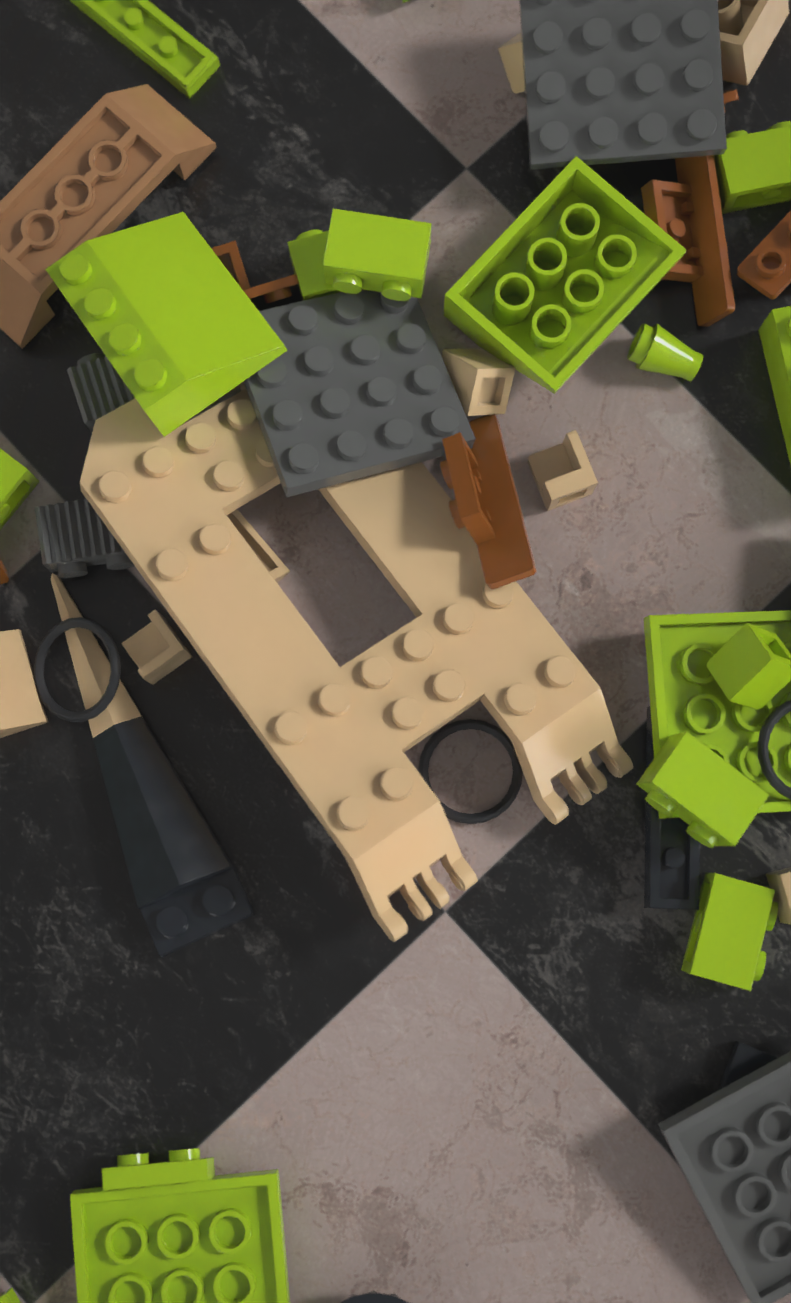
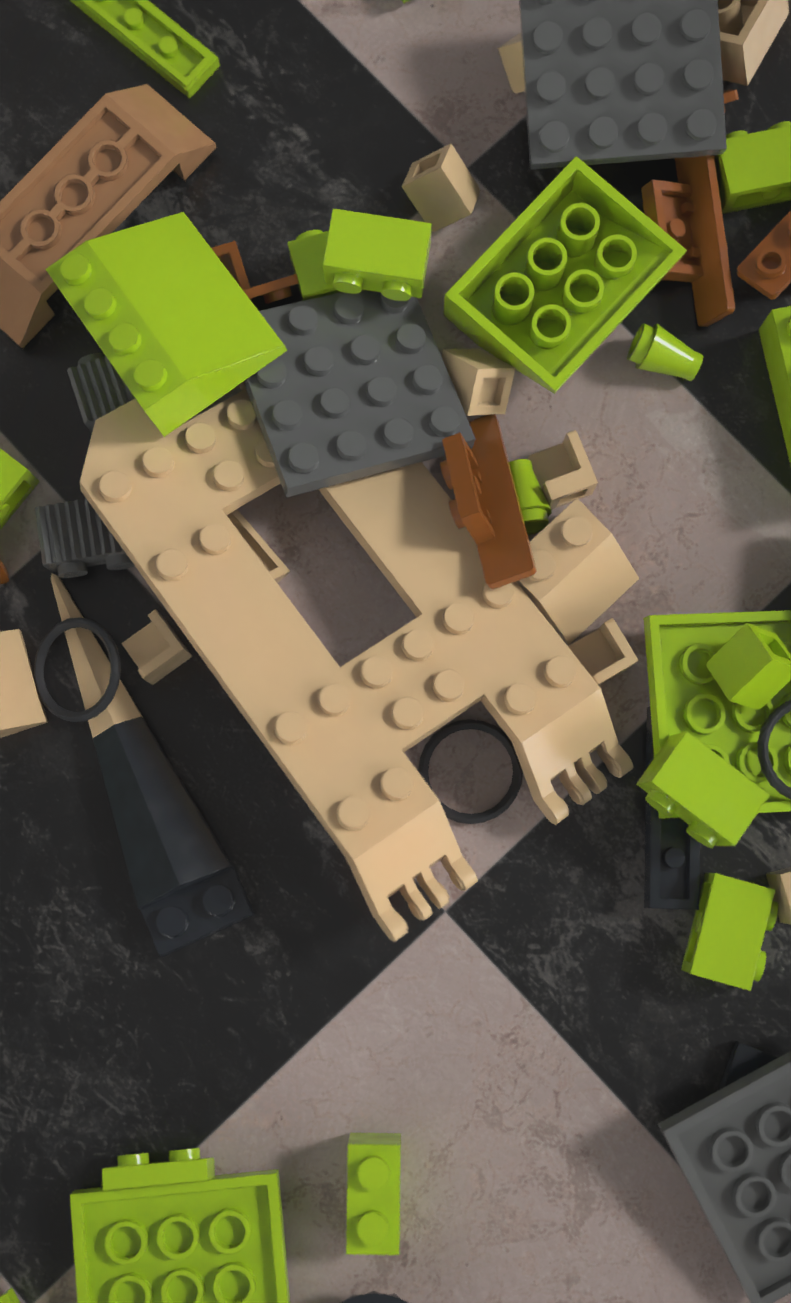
(373, 1194): none -> lime brick
(441, 188): none -> tan panel
(530, 495): none -> lime cone
(577, 571): none -> tan slope
(604, 652): none -> tan panel

